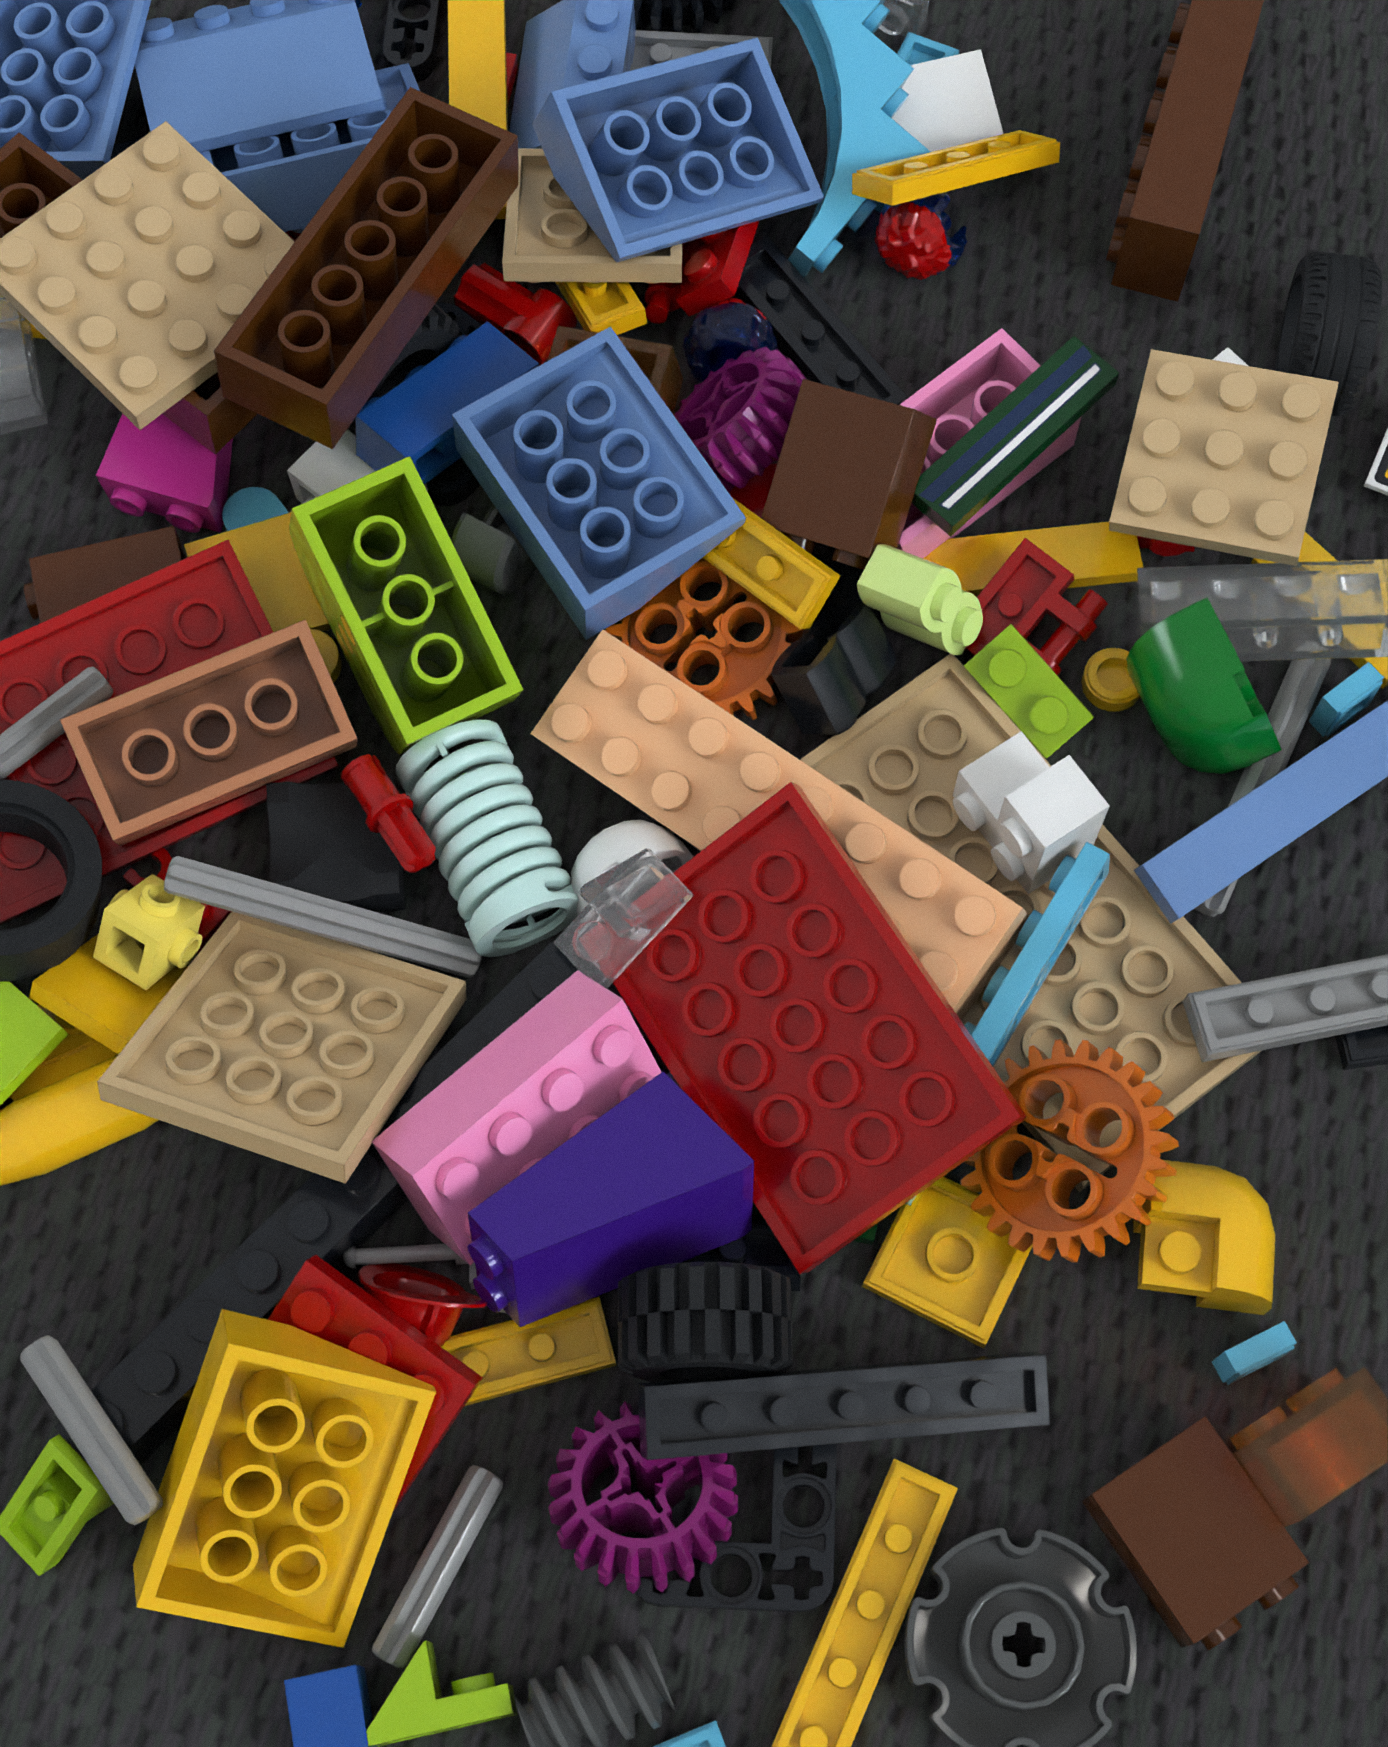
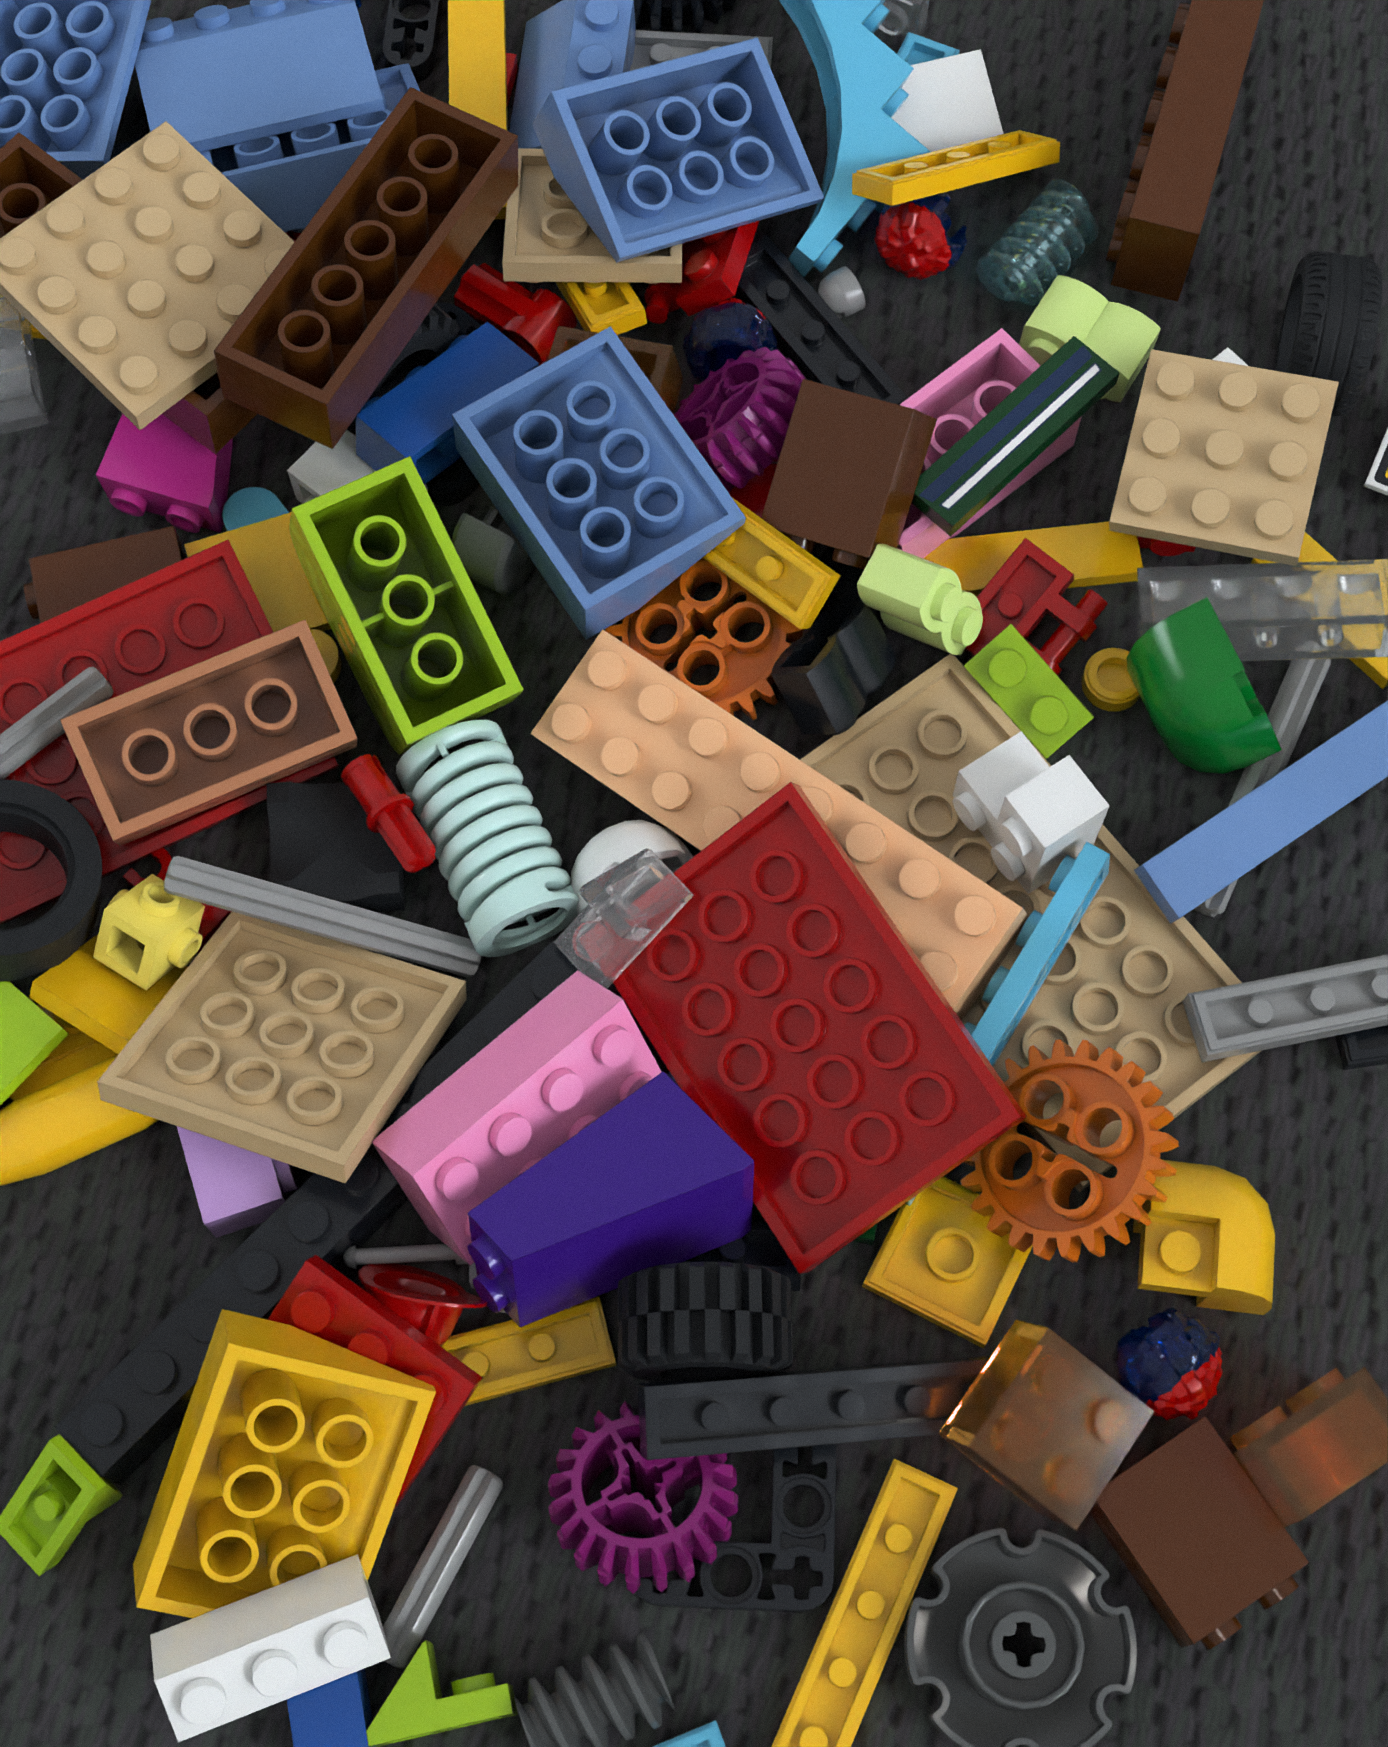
(91, 1430): light grey axle -> none
(234, 1184): none -> lavender brick
(267, 1648): none -> white brick
(842, 292): none -> light grey hinge
(1039, 245): none -> clear light blue piece
(1046, 1423): none -> clear orange brick
(1108, 328): none -> yellowish green brick
(1171, 1364): none -> clear blue piece
(1254, 1353): medium azure tile -> none
(1346, 700): medium azure tile -> none

